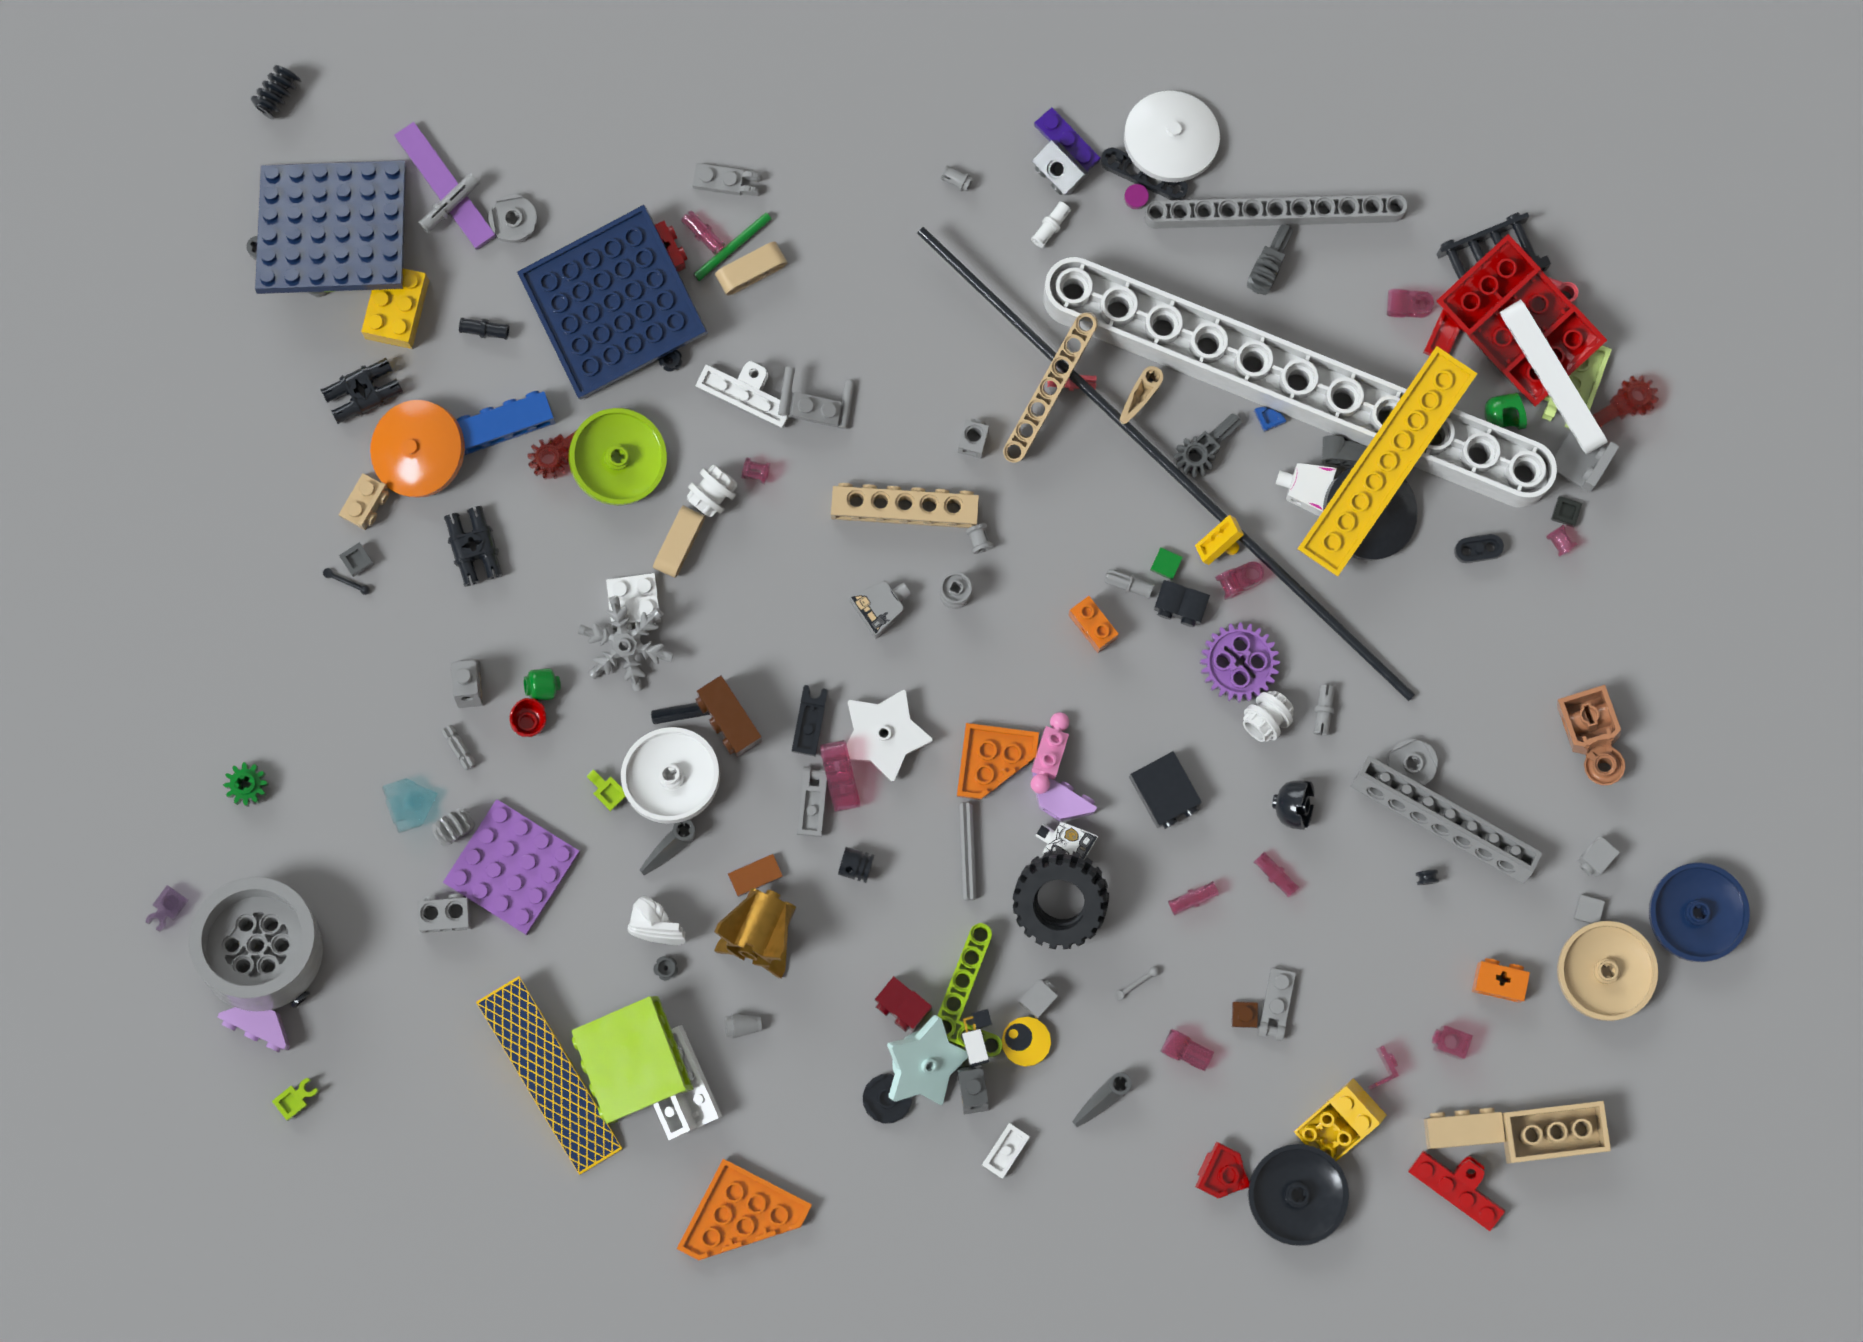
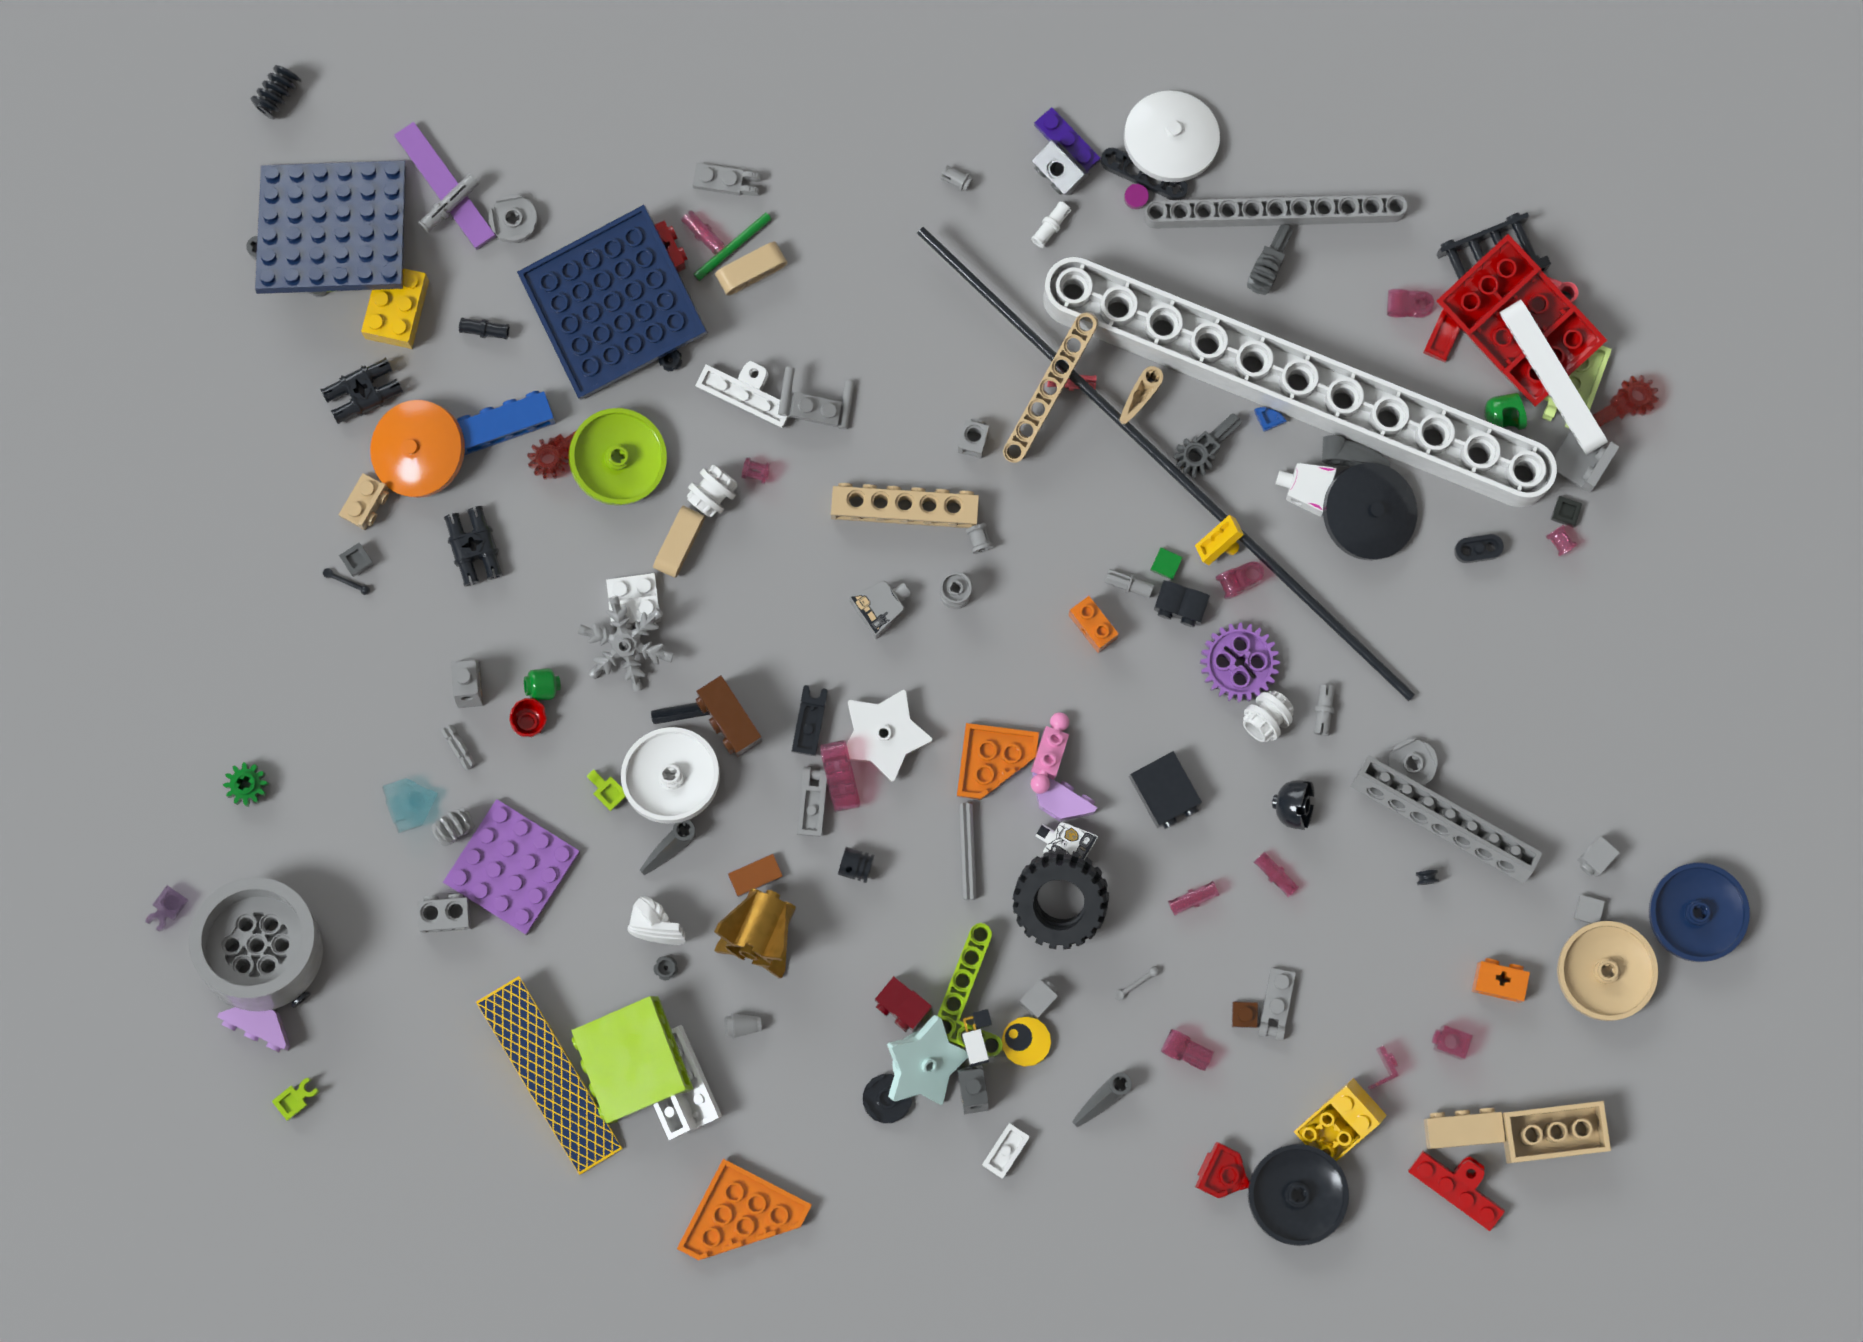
(1387, 461): yellow plate -> none
(1593, 731): nougat brick -> none

